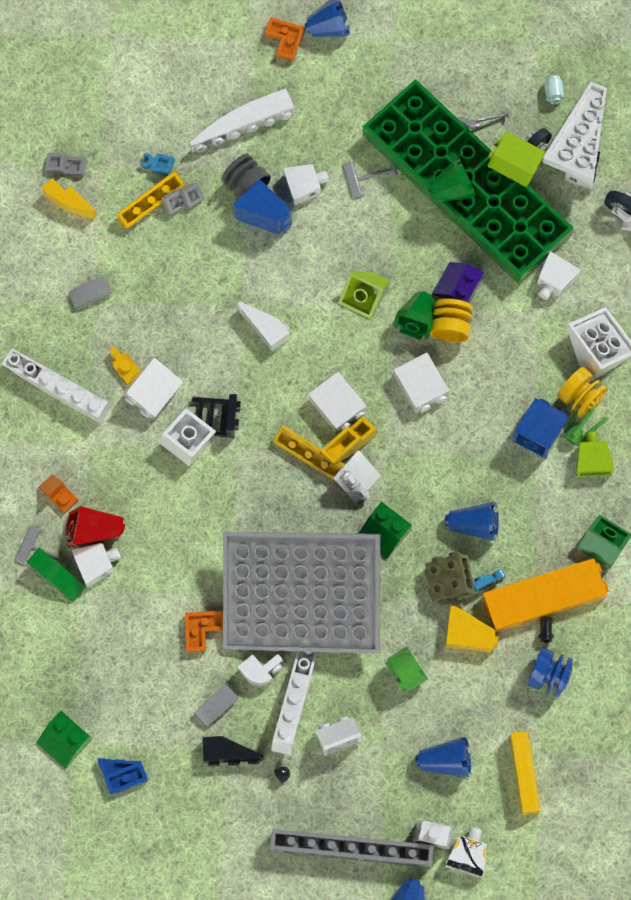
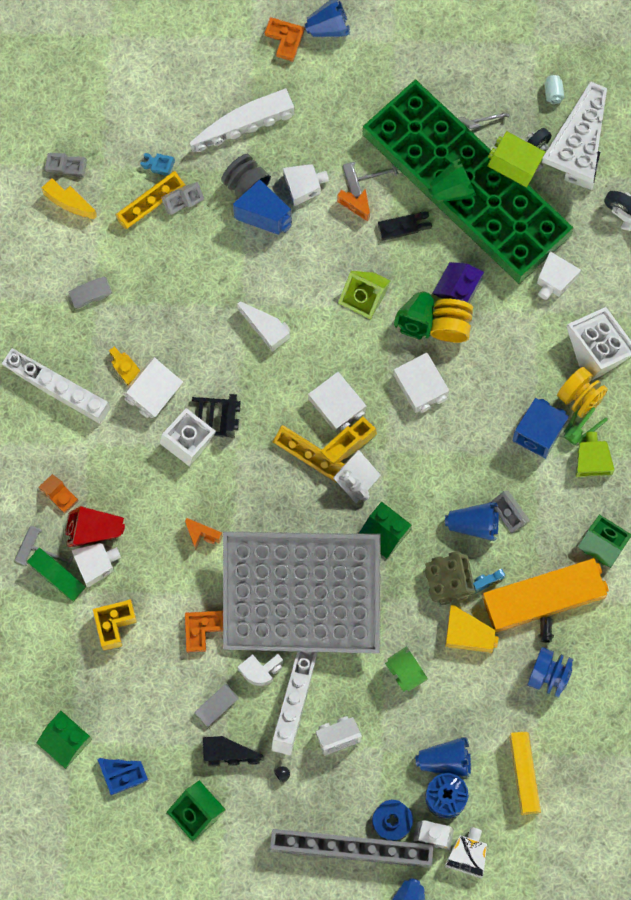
(109, 619): none -> yellow brick
(195, 810): none -> green slope
(198, 530): none -> orange slope
(358, 206): none -> orange slope
(400, 811): none -> blue plate
(403, 226): none -> black hinge
(446, 807): none -> blue wheel
(510, 511): none -> light grey slope

